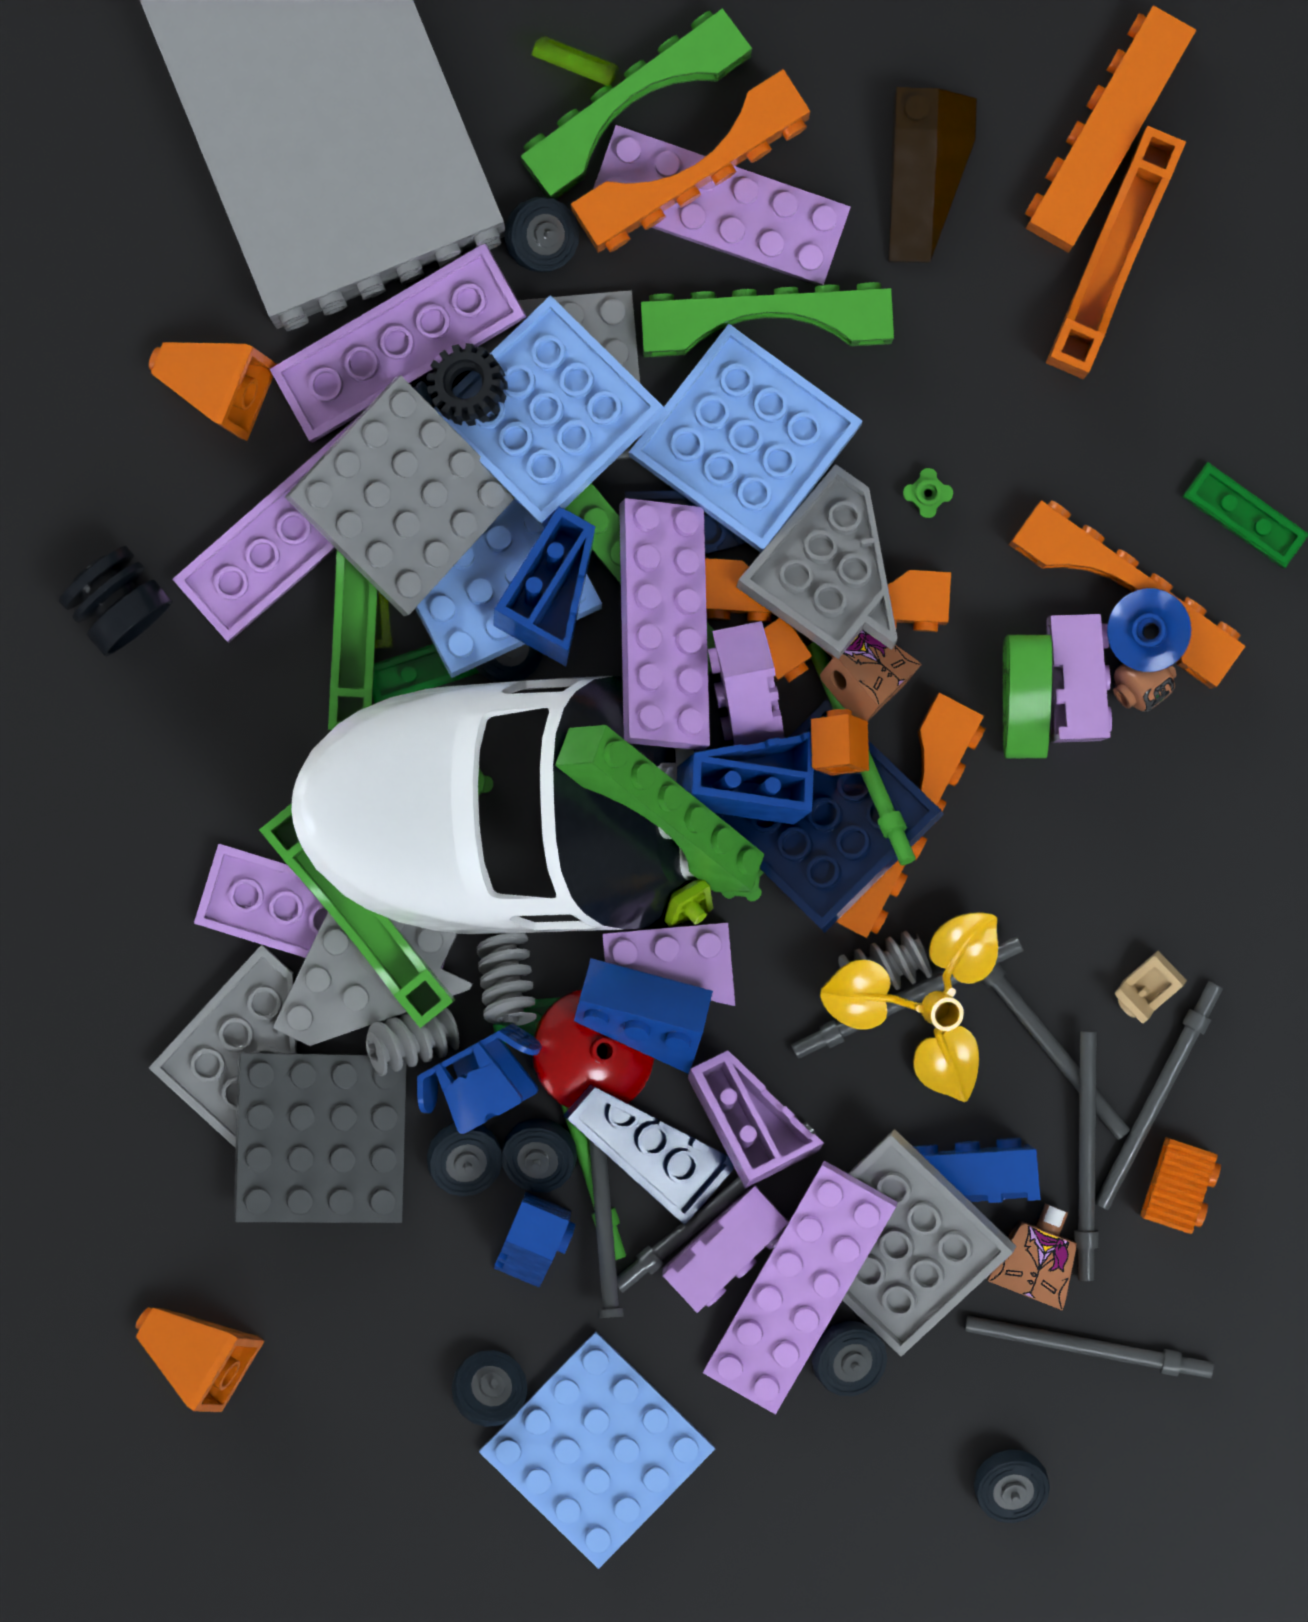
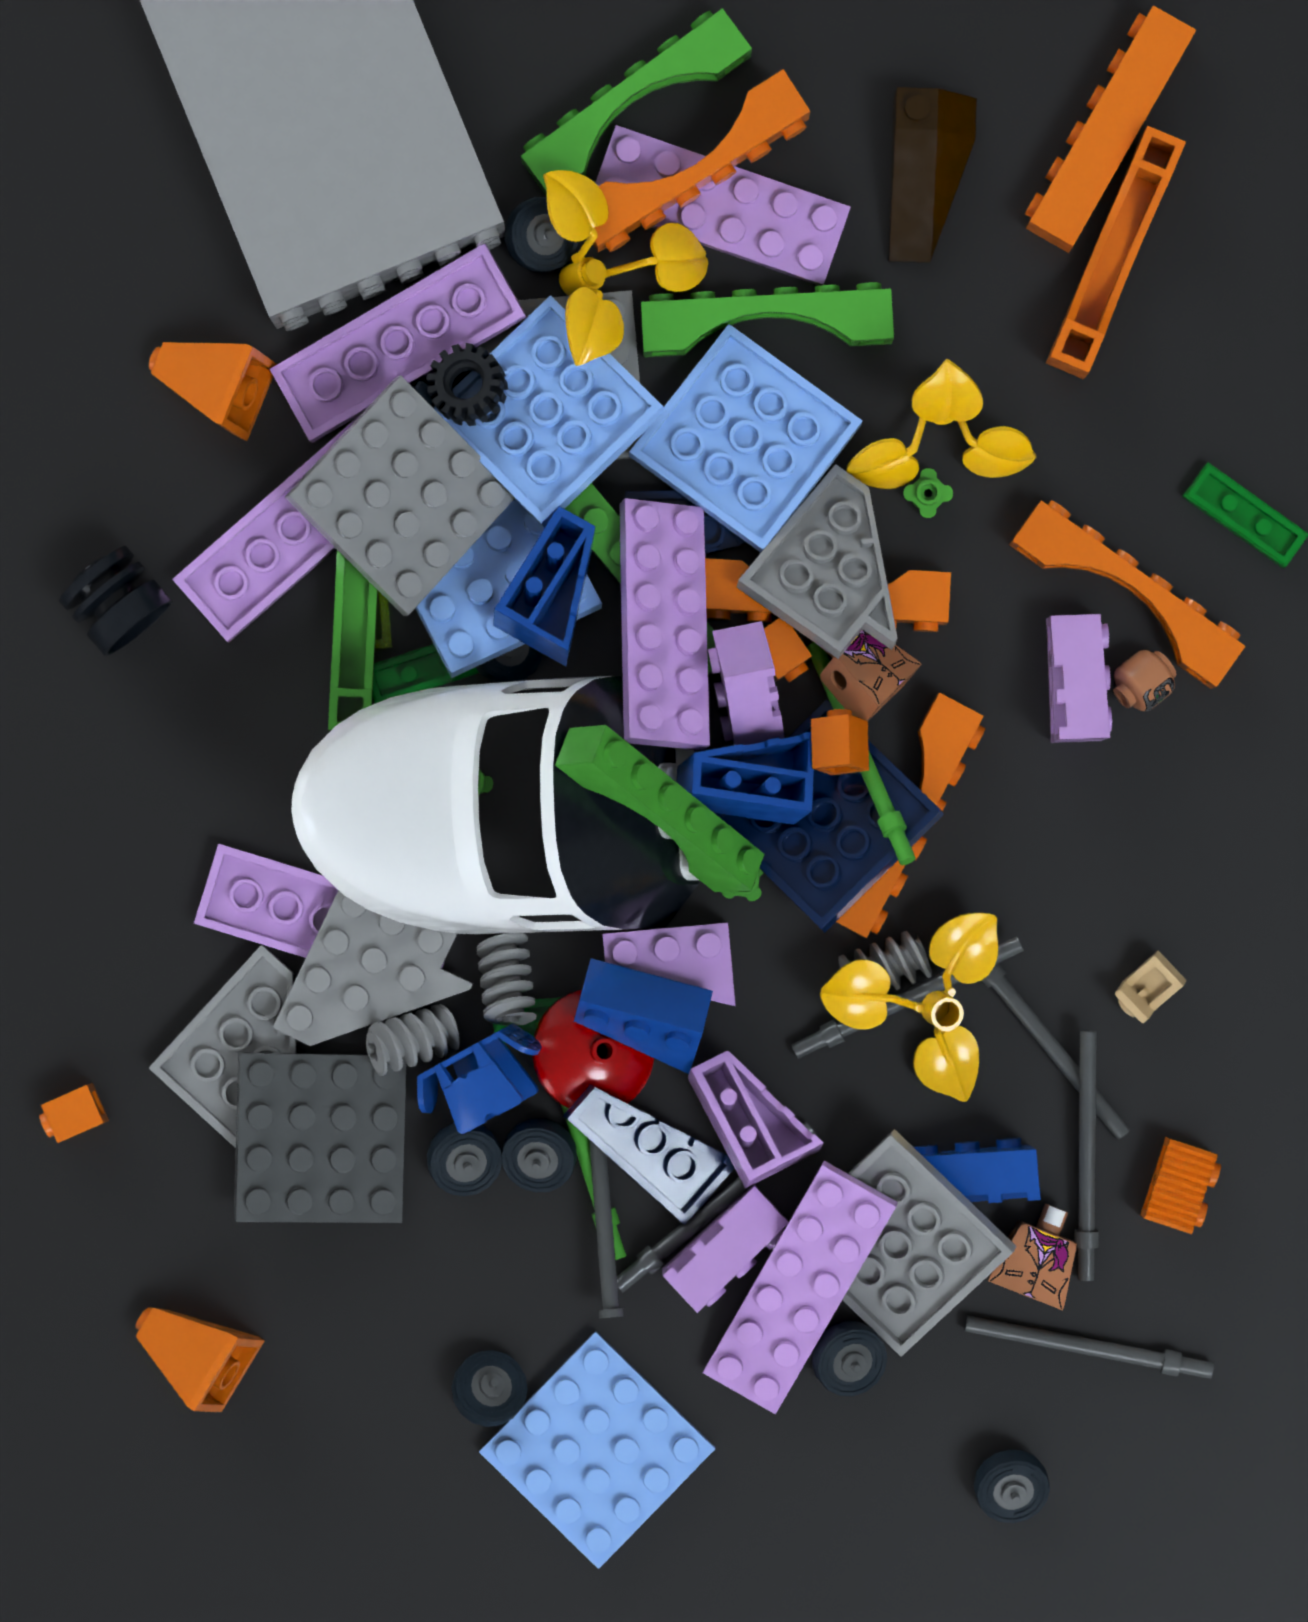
(73, 1113): none -> orange brick
(373, 934): bright green arch -> none
(534, 1239): blue wedge -> none
(575, 60): clear neon green tile -> none
(595, 324): none -> yellow plant
(689, 903): lime piece -> none
(941, 399): none -> yellow plant
(1026, 695): bright green beam -> none
(1128, 624): blue dish -> none
(1195, 1022): dark grey bar -> none

